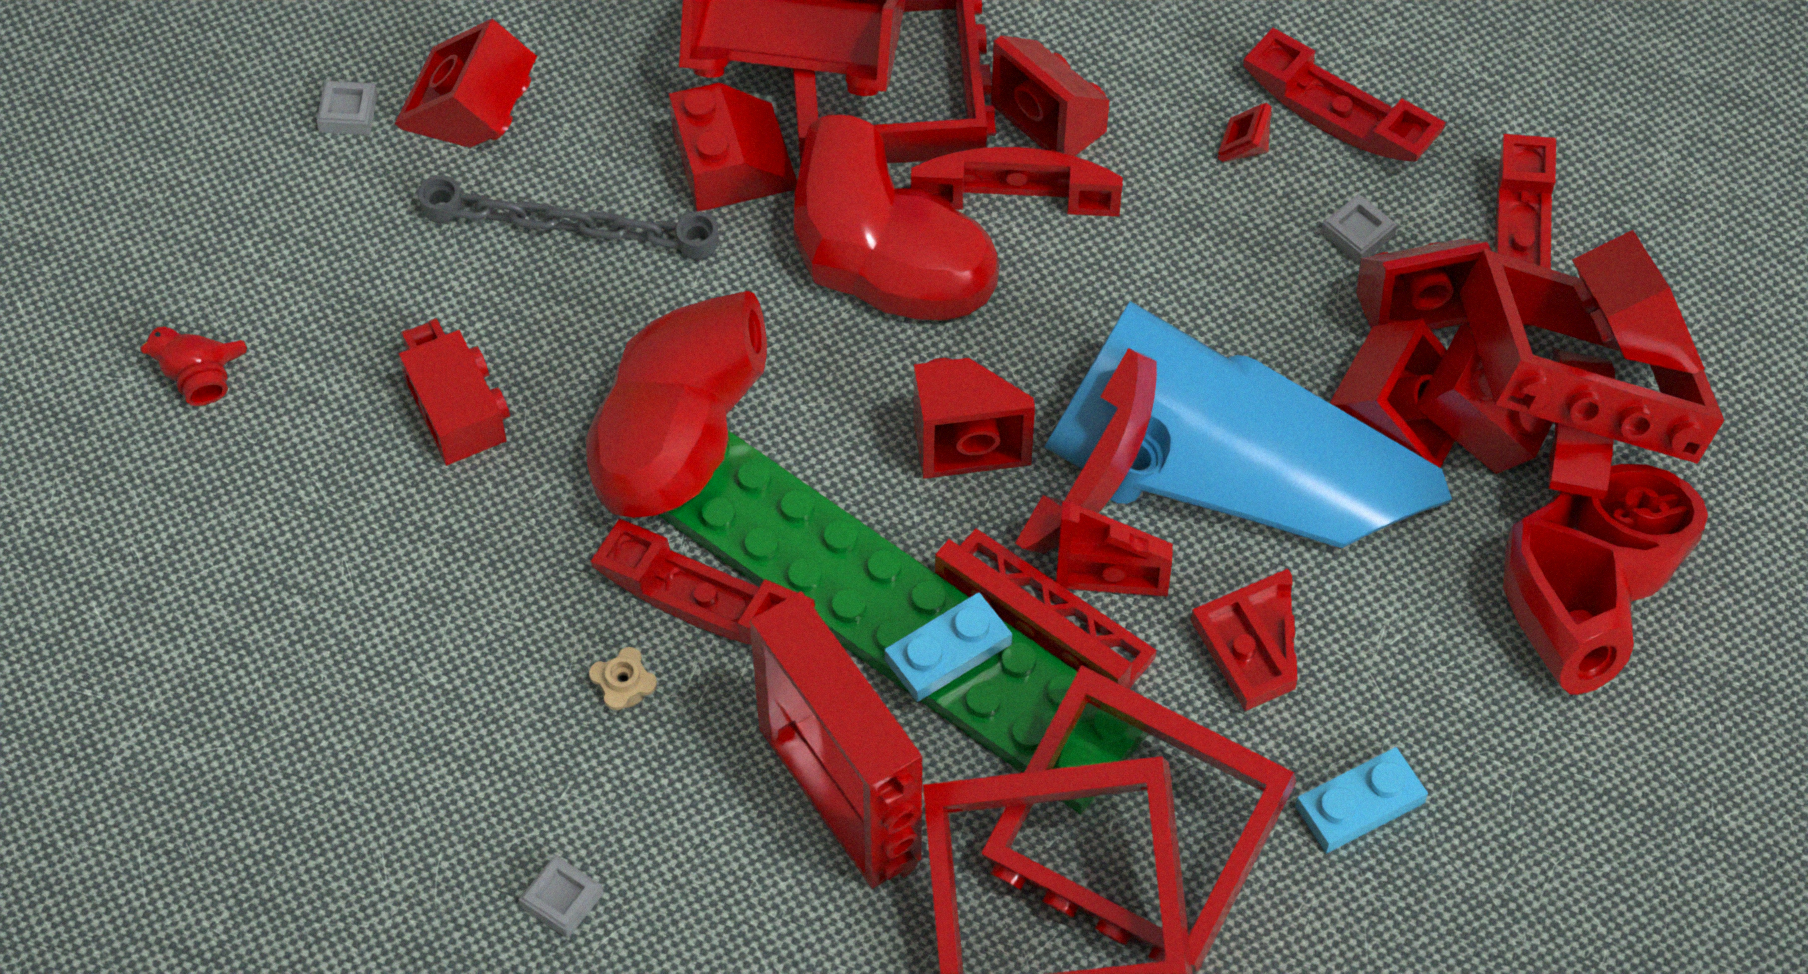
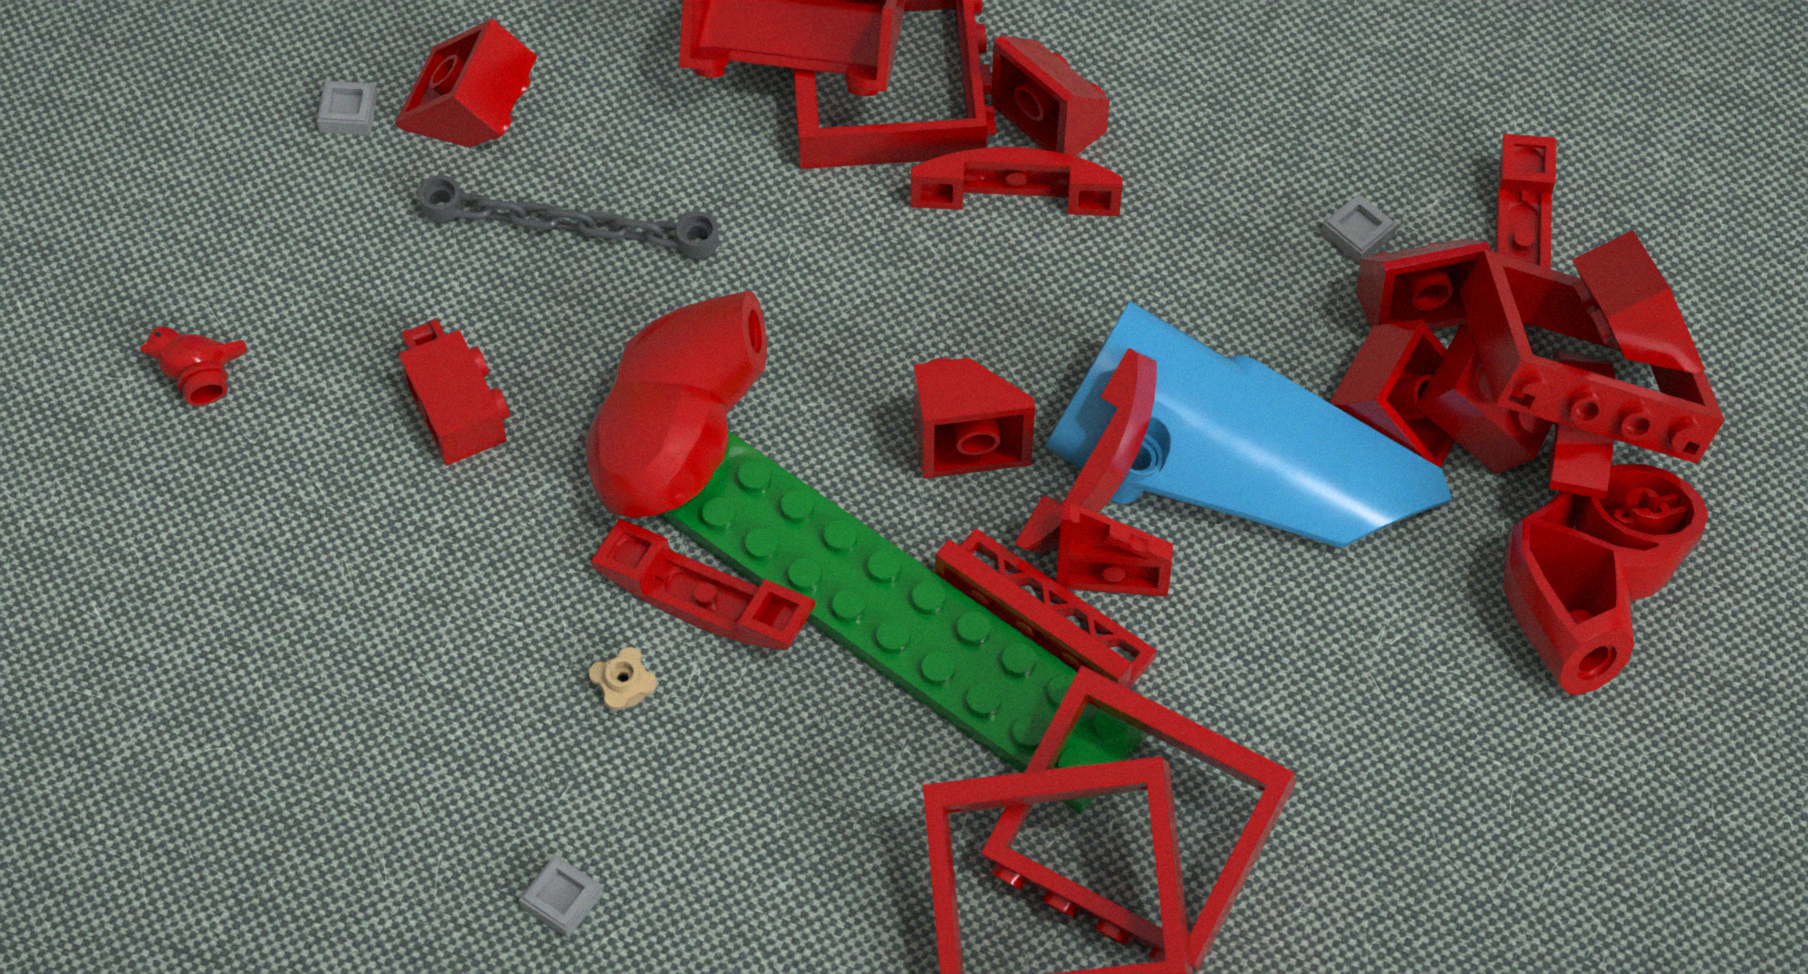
(729, 146): red slope -> none
(838, 740): red window -> none
(881, 241): red piece -> none
(948, 646): medium azure plate -> none
(1247, 134): red slope -> none
(1252, 638): red wing -> none
(1336, 106): red slope -> none
(1361, 800): medium azure plate -> none

